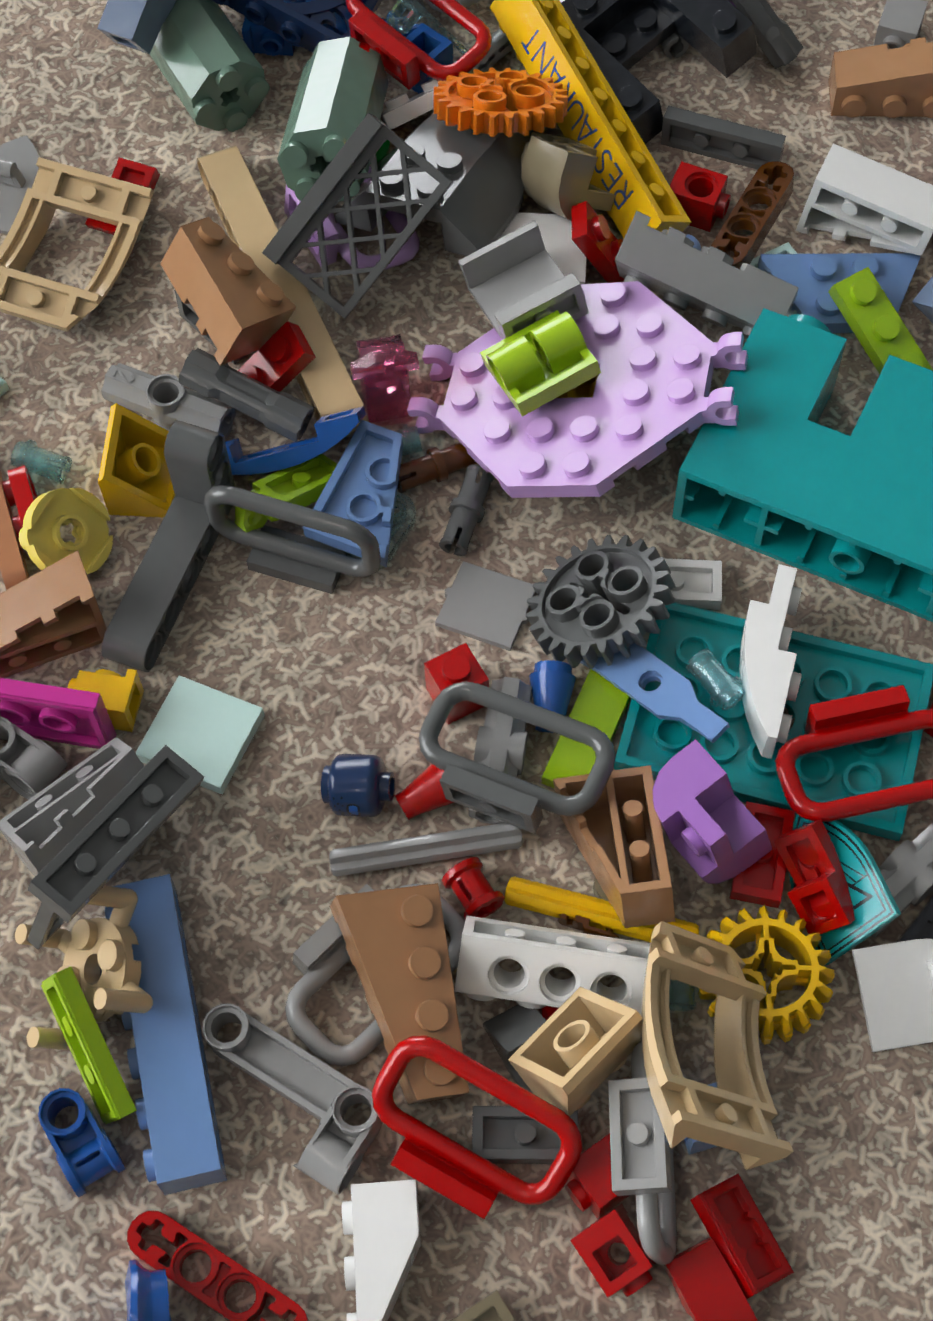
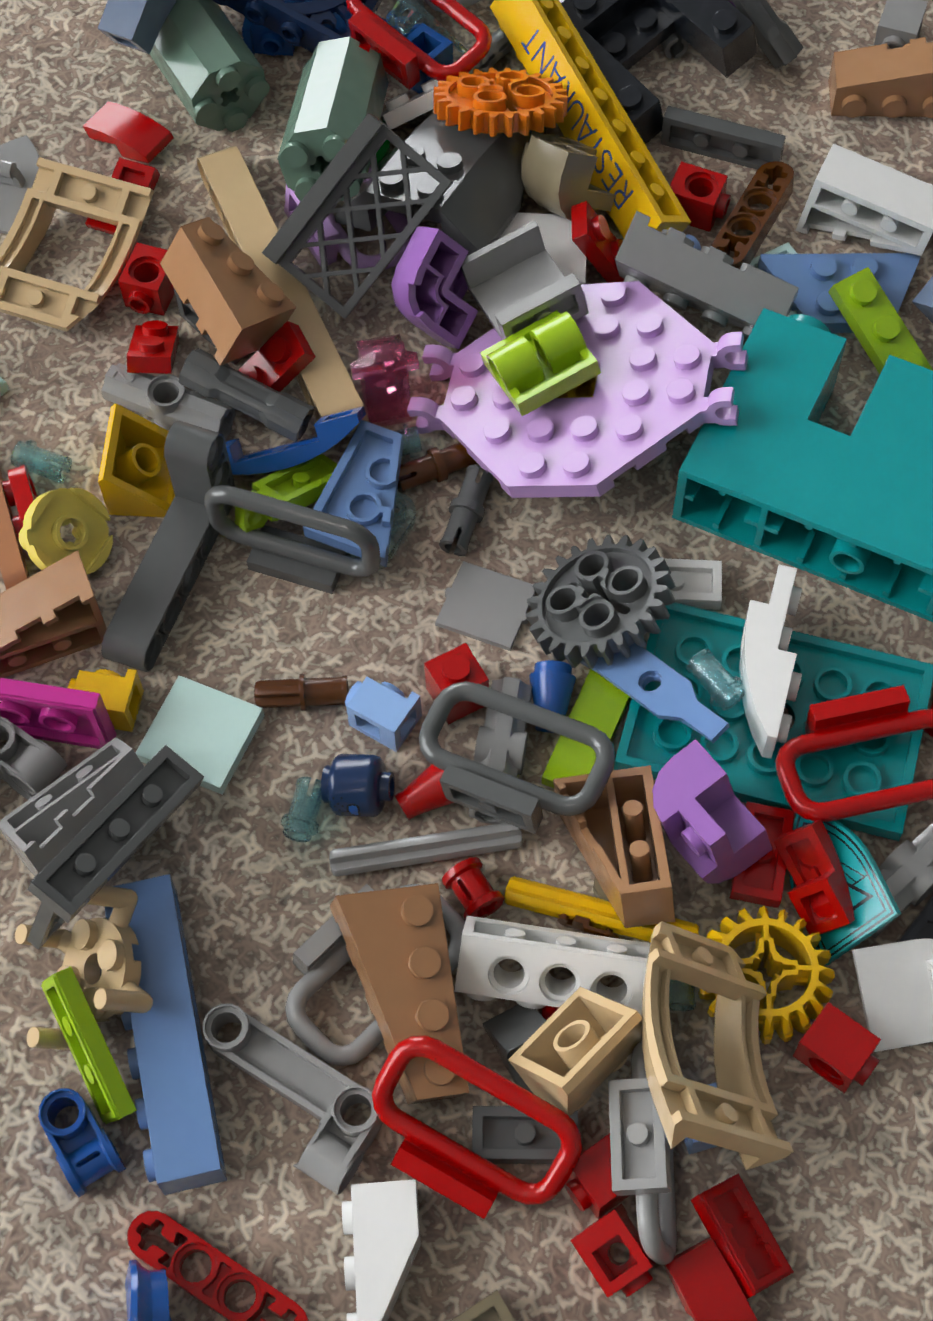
(131, 132): none -> red slope
(144, 281): none -> red brick
(153, 348): none -> red plate
(301, 692): none -> reddish brown axle
(303, 812): none -> clear light blue pin
(382, 712): none -> light blue brick
(431, 286): none -> medium lavender brick
(838, 1049): none -> red brick

